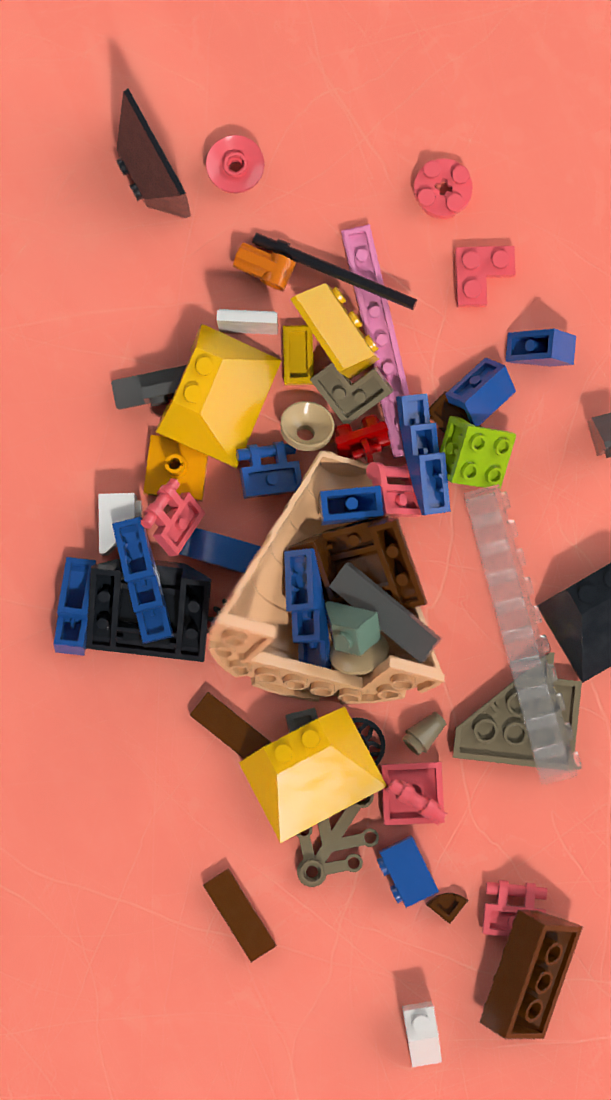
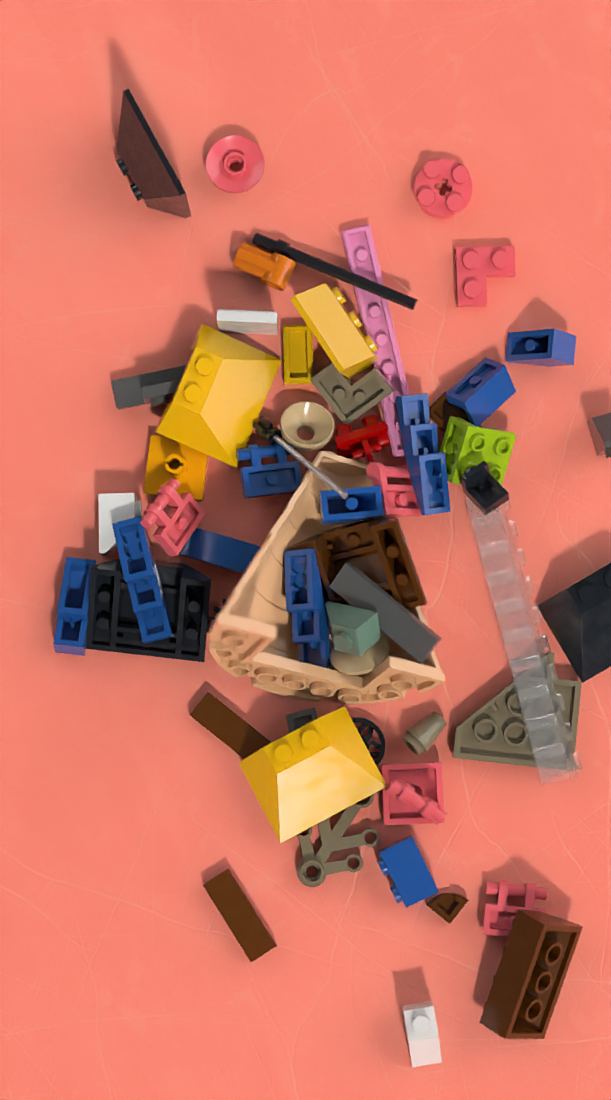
(273, 434): none -> piece
(483, 488): none -> black bracket

